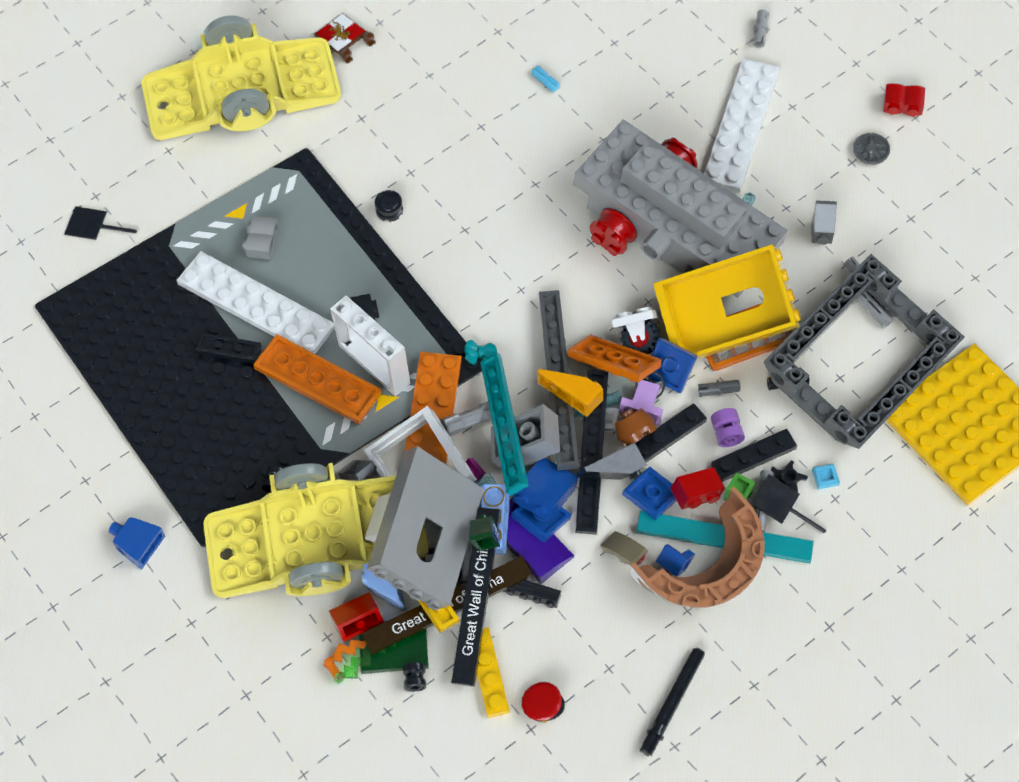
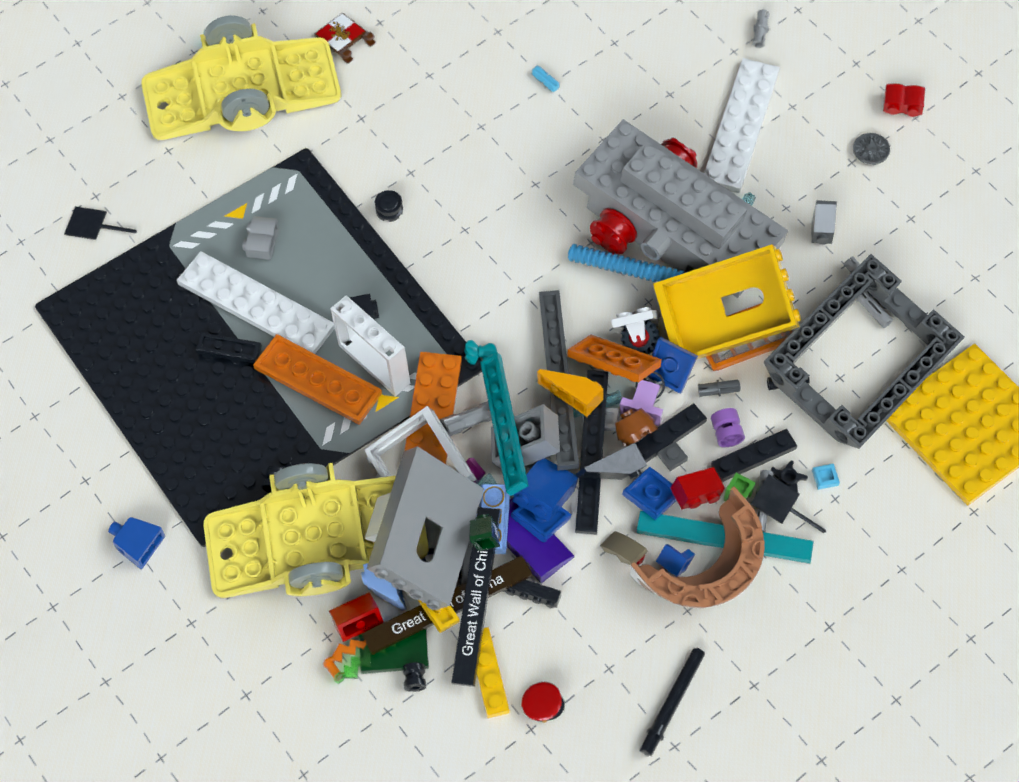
(357, 470): black tile -> none
(620, 264): none -> dark azure piece
(672, 456): none -> dark grey plate

